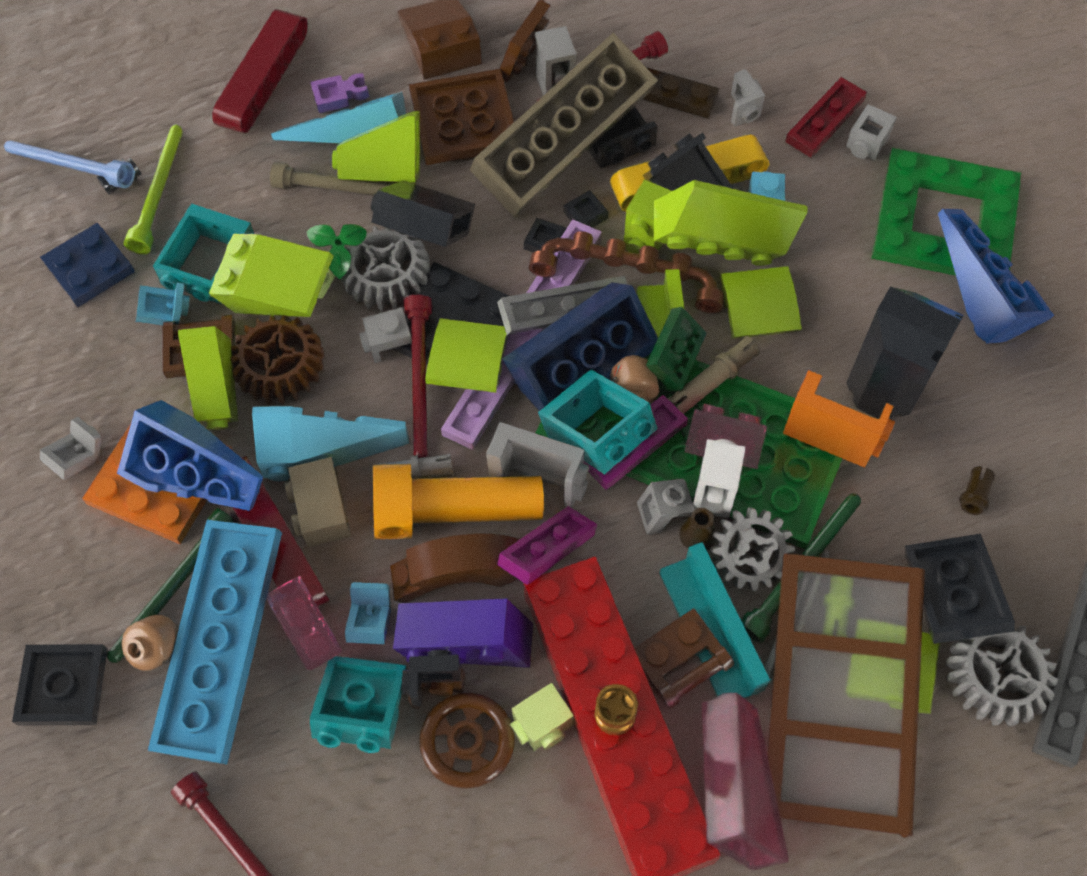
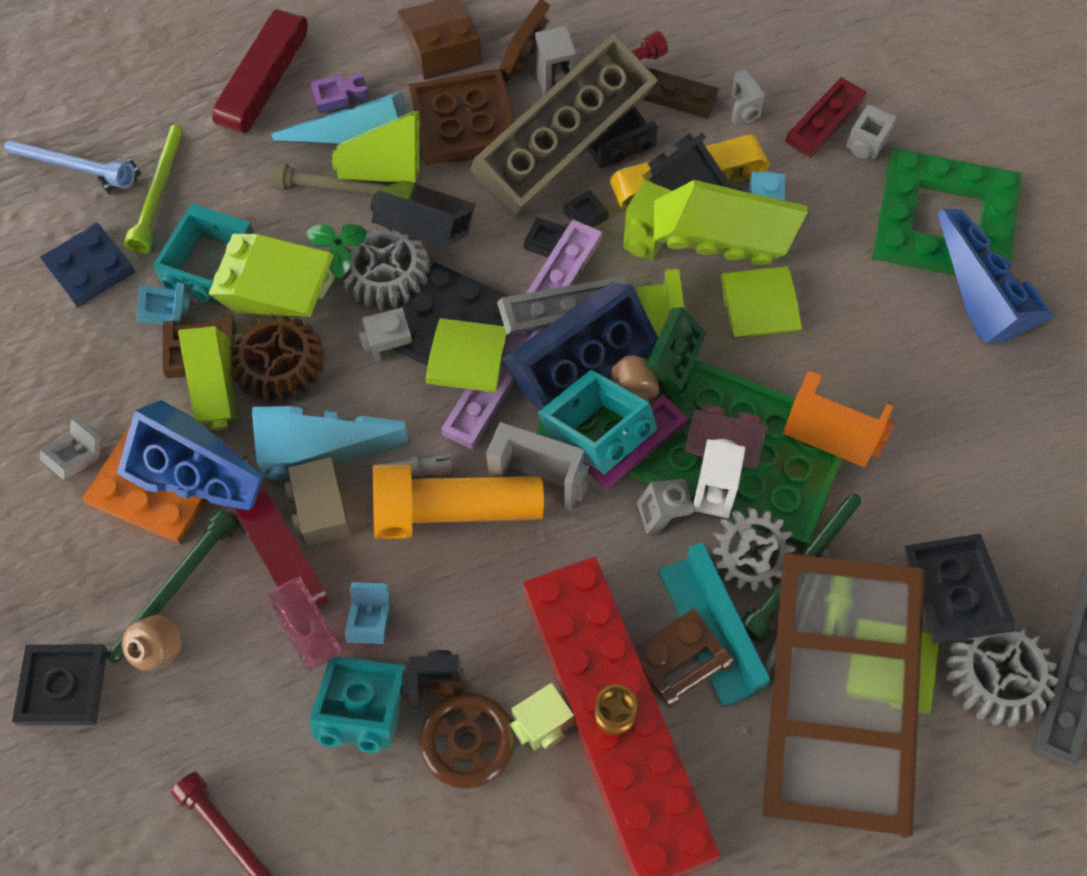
(215, 642): dark azure plate -> none
(418, 310): dark red piece -> none
(450, 562): reddish brown arch -> none
(476, 630): dark purple wedge -> none
(544, 264): copper bar -> none
(547, 545): magenta plate -> none
(698, 529): dark brown cone -> none
(724, 367): dark tan pin -> none
(739, 785): clear pink slope -> none
(900, 352): black brick -> none
(975, 497): dark brown pin -> none

